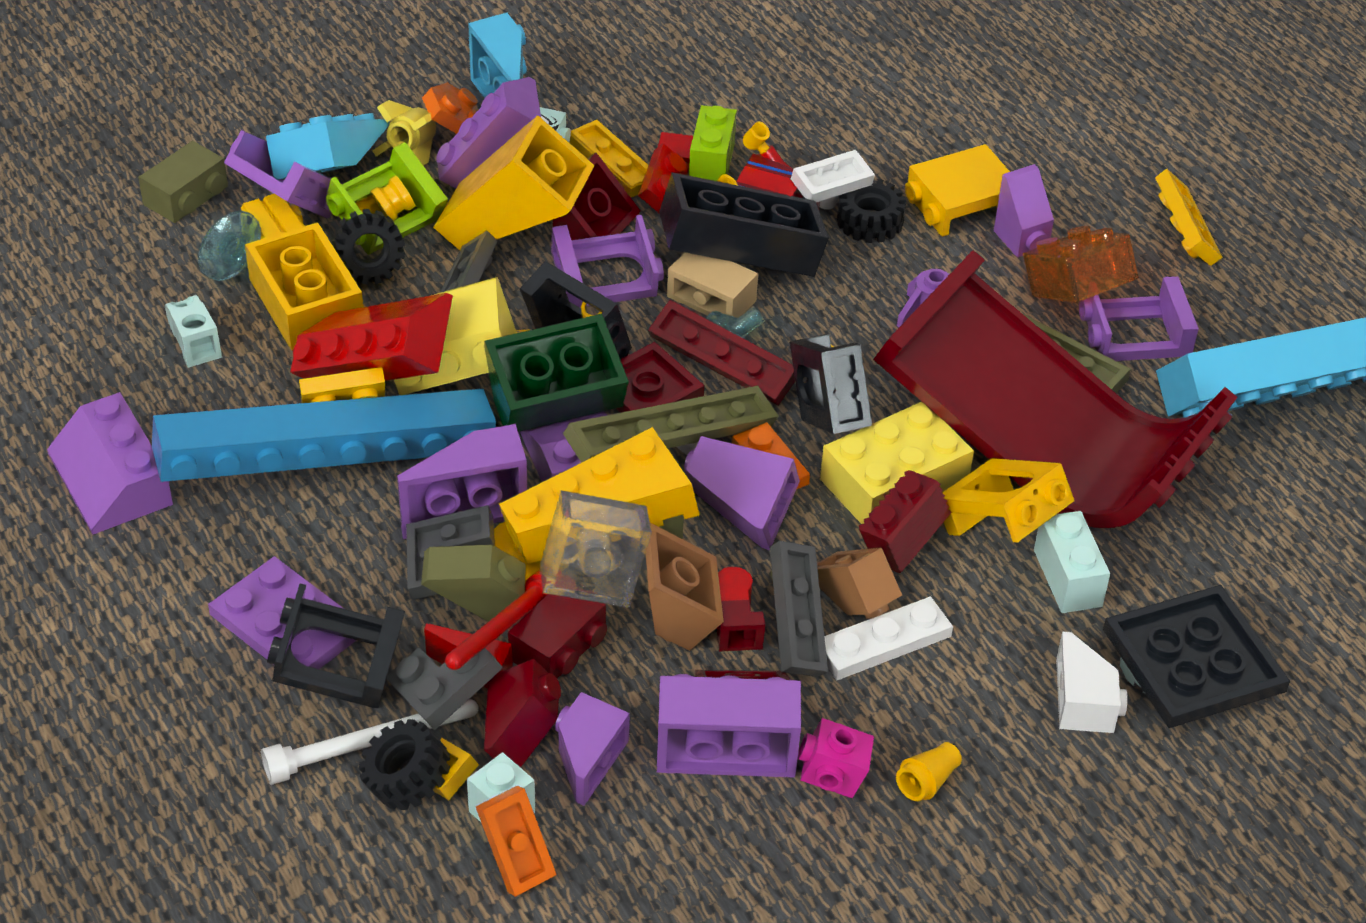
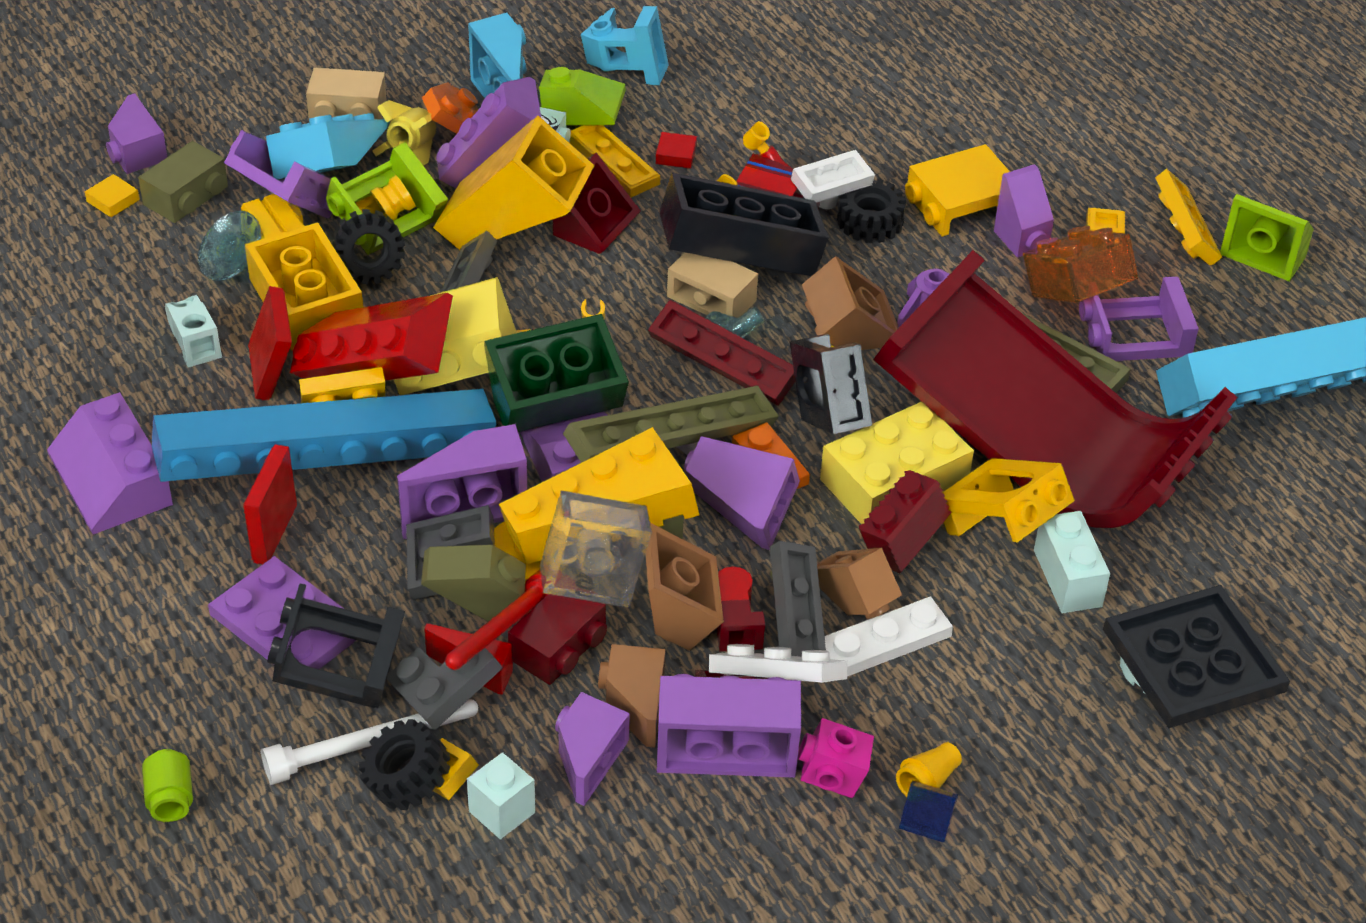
(112, 195): none -> yellow tile
(135, 137): none -> medium lavender slope
(167, 785): none -> lime brick
(269, 343): none -> red tile
(270, 504): none -> red tile
(345, 92): none -> tan brick
(516, 840): orange plate -> none
(520, 710): dark red slope -> none
(549, 304): black panel -> none
(582, 95): none -> lime slope
(634, 686): none -> medium nougat slope
(635, 245): medium lavender panel -> none
(642, 43): none -> medium azure tile
(657, 379): dark red plate -> none
(658, 173): red plate -> none
(712, 142): lime brick -> none
(778, 662): none -> white plate
(848, 306): none -> medium nougat slope
(928, 811): none -> clear blue tile
(1087, 688): white slope -> none
(1106, 218): none -> yellow tile
(1266, 238): none -> lime slope

